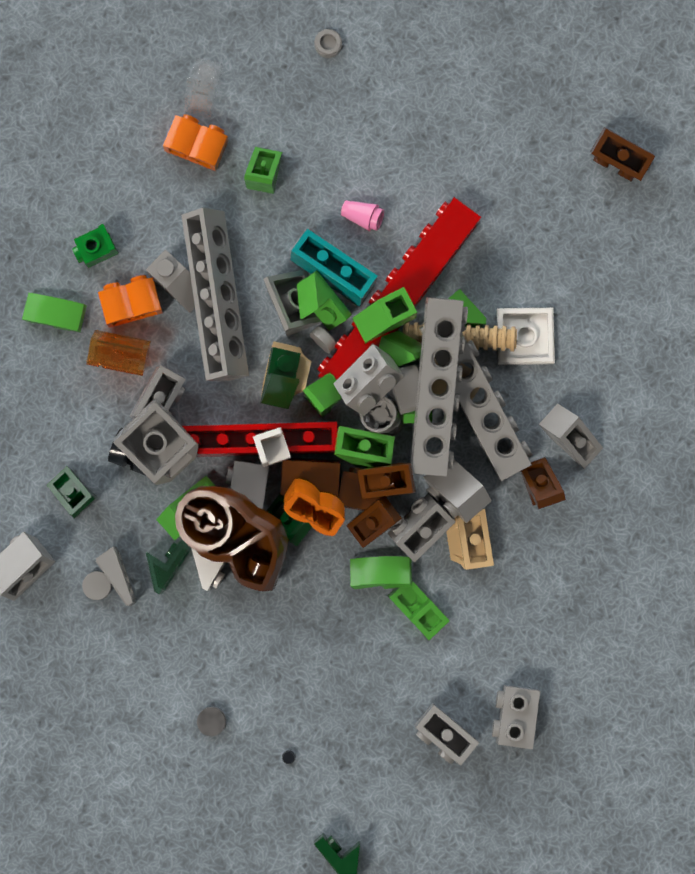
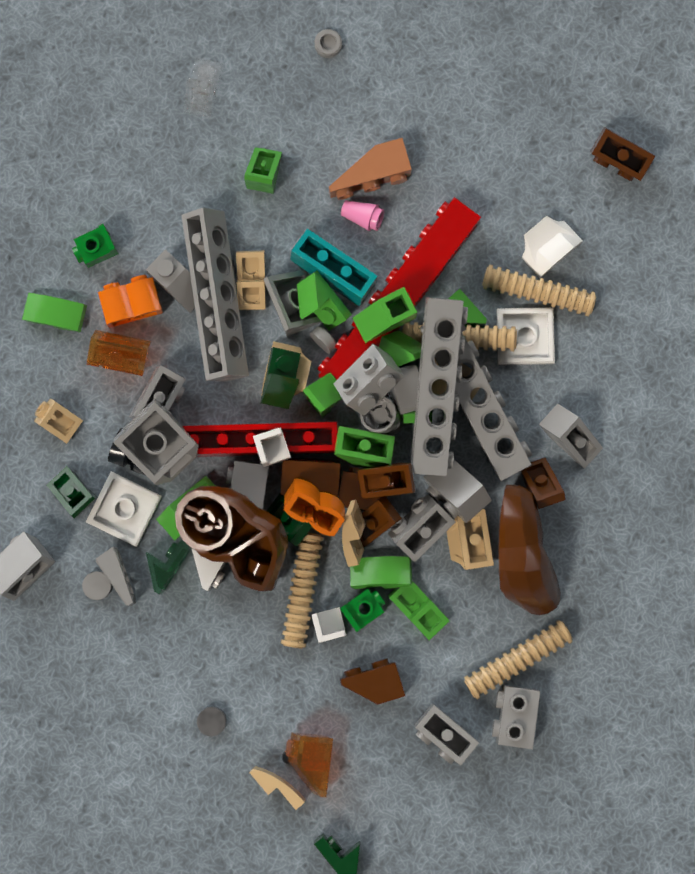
(57, 420): none -> tan bracket
(124, 509): none -> white tile
(196, 142): orange brick -> none
(250, 280): none -> tan slope
(271, 781): none -> tan slope
(302, 591): none -> tan piece
(311, 760): none -> clear orange slope
(329, 625): none -> white panel
(351, 534): none -> tan slope
(360, 620): none -> green brick
(376, 684): none -> reddish brown slope
(379, 165): none -> nougat slope
(518, 659): none -> tan piece
(524, 565): none -> reddish brown piece
(539, 290): none -> tan piece
(548, 244): none -> white slope

